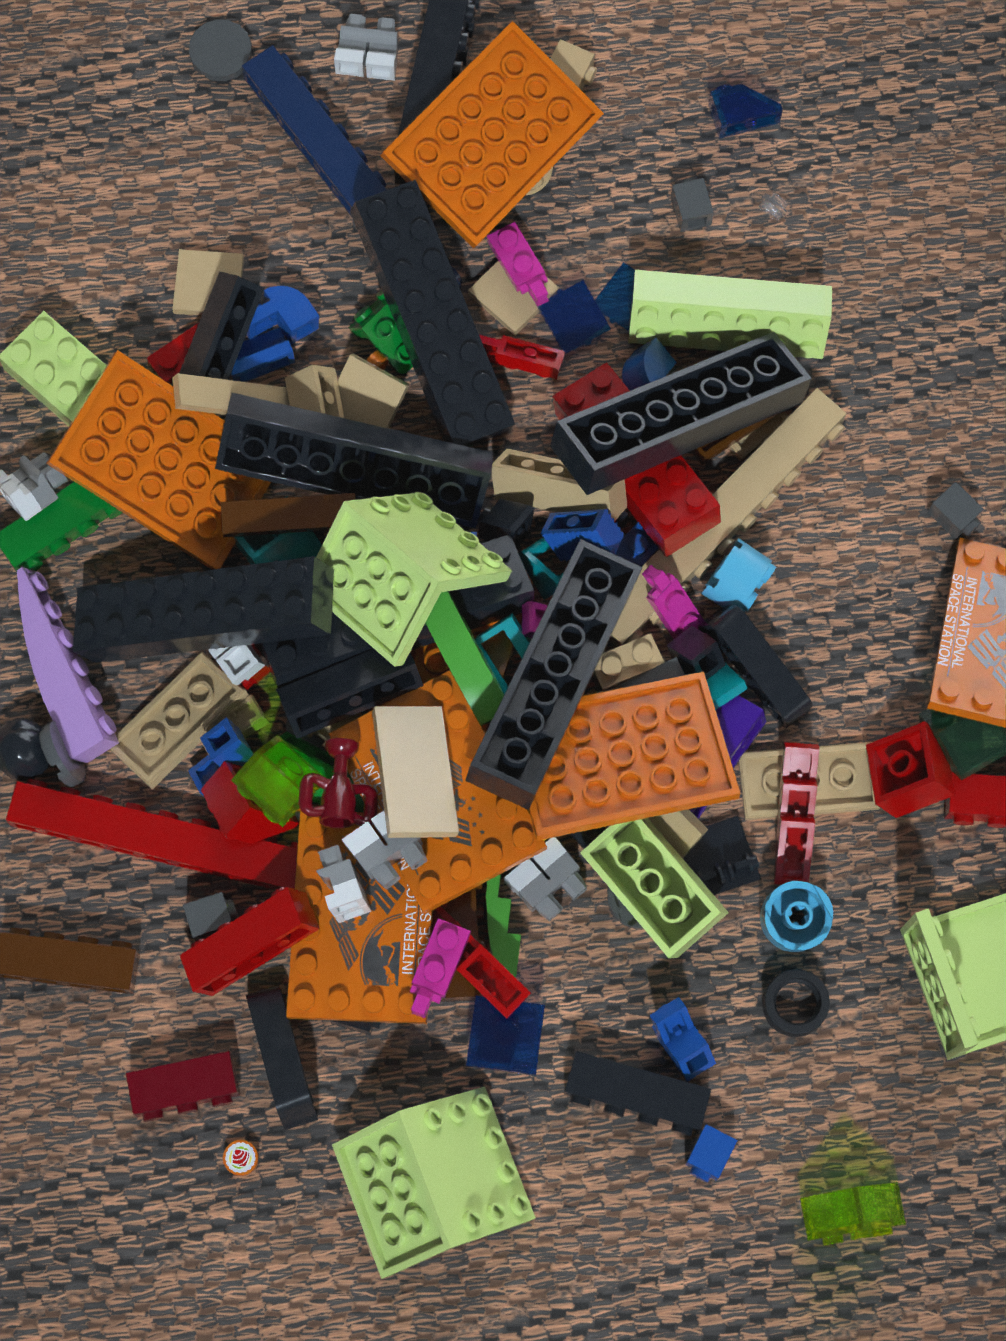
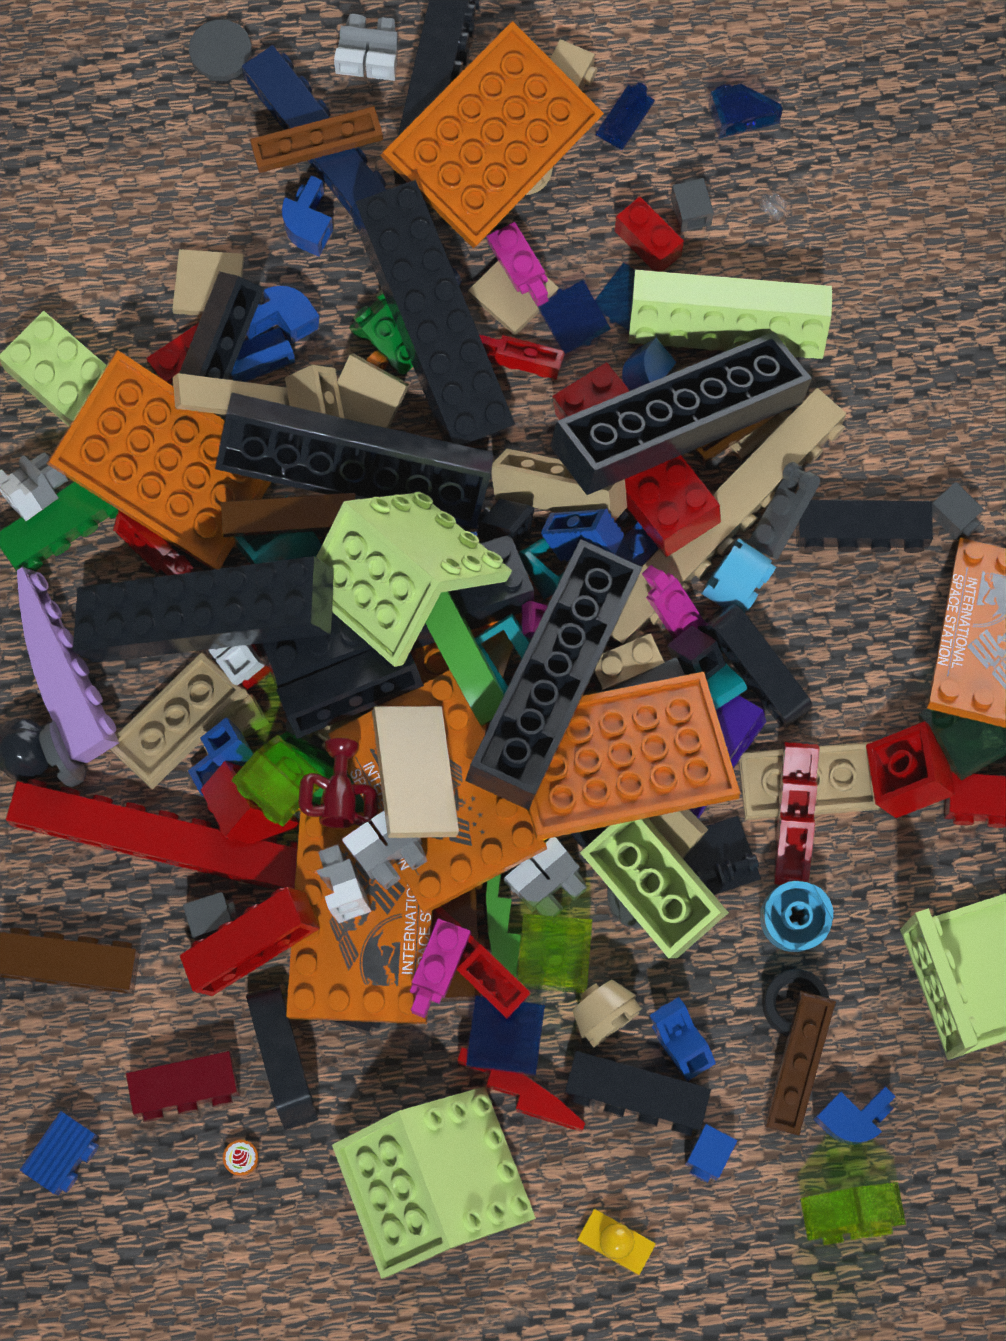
(60, 1154): none -> blue brick
(151, 546): none -> red hinge
(302, 222): none -> blue brick
(316, 139): none -> dark orange plate
(533, 1098): none -> red slope
(554, 953): none -> clear neon green brick
(604, 1011): none -> tan cone
(616, 1242): none -> yellow tile
(626, 116): none -> clear blue hinge
(649, 235): none -> red brick
(784, 510): none -> dark grey plate
(799, 1063): none -> reddish brown tile
(849, 1124): none -> blue brick
(866, 525): none -> black brick

